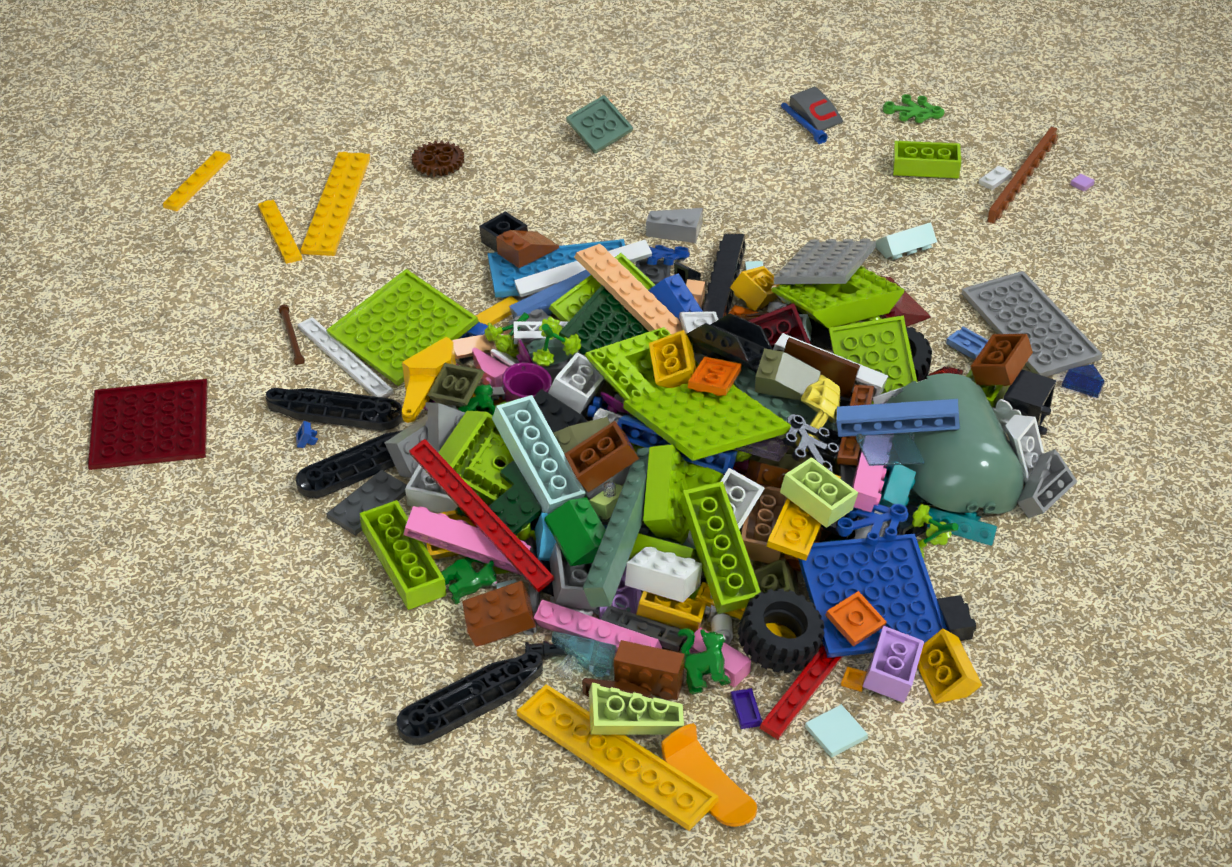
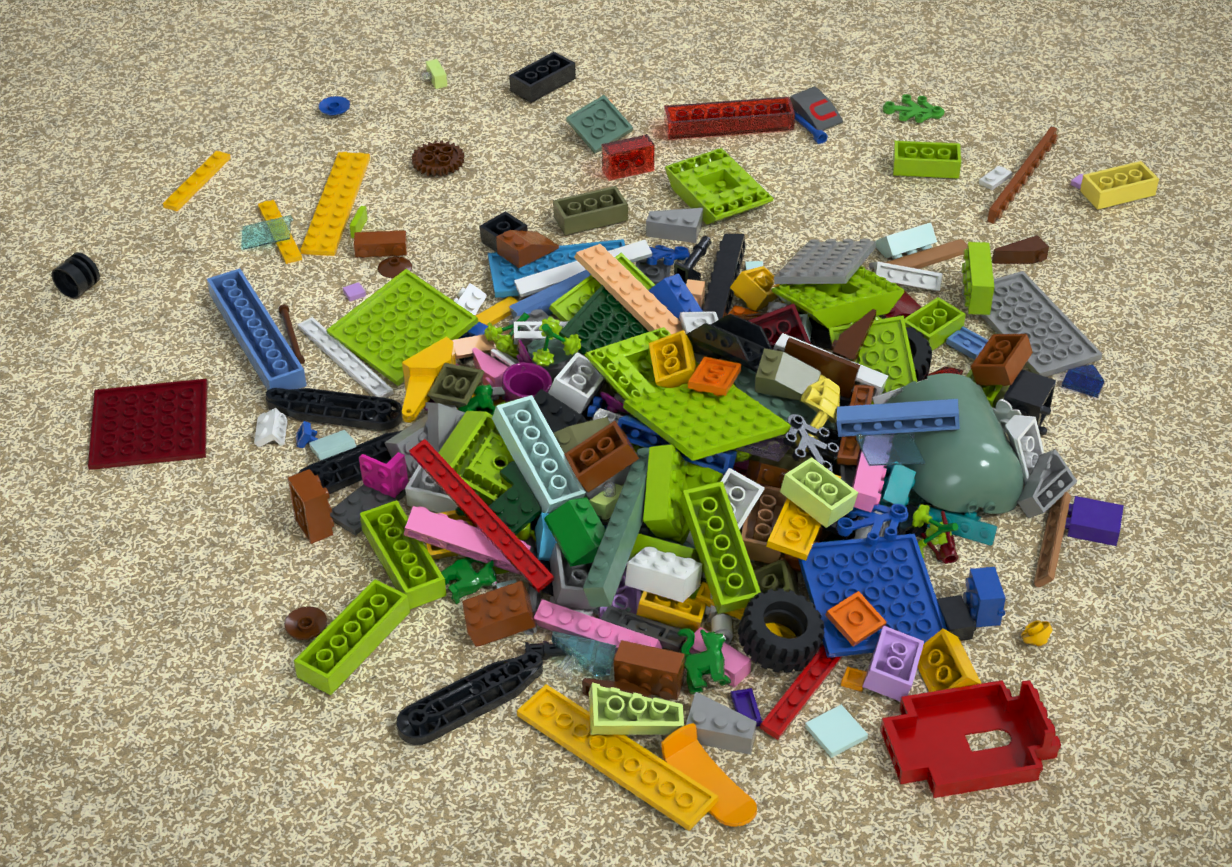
(75, 275): none -> black wheel
(256, 331): none -> medium blue brick
(266, 232): none -> clear light blue piece
(271, 427): none -> white bracket
(299, 619): none -> reddish brown dish
(311, 506): none -> dark orange brick
(332, 444): none -> light aqua tile
(334, 105): none -> blue dish
(352, 637): none -> lime brick
(354, 291): none -> lavender tile
(358, 221): none -> lime tile
(380, 243): none -> dark orange brick
(383, 477): none -> dark pink bracket
(393, 266): none -> reddish brown dish
(435, 74): none -> yellowish green piece
(470, 298): none -> white bracket
(542, 77): none -> black brick
(590, 210): none -> olive brick
(628, 157): none -> clear red brick
(698, 251): none -> black pin
(716, 185): none -> lime slope
(721, 726): none -> light grey wedge
(729, 117): none -> clear red brick
(853, 338): none -> reddish brown slope
(908, 276): none -> white fence
(932, 255): none -> medium nougat tile
(932, 743): none -> red panel
(936, 321): none -> lime brick
(947, 550): none -> dark red plant
(978, 278): none -> lime brick
(985, 597): none -> blue brick
(1022, 252): none -> reddish brown slope
(1037, 633): none -> yellow plate
(1052, 541): none -> medium nougat tile
(1094, 520): none -> dark purple brick
(1119, 185): none -> light yellow brick

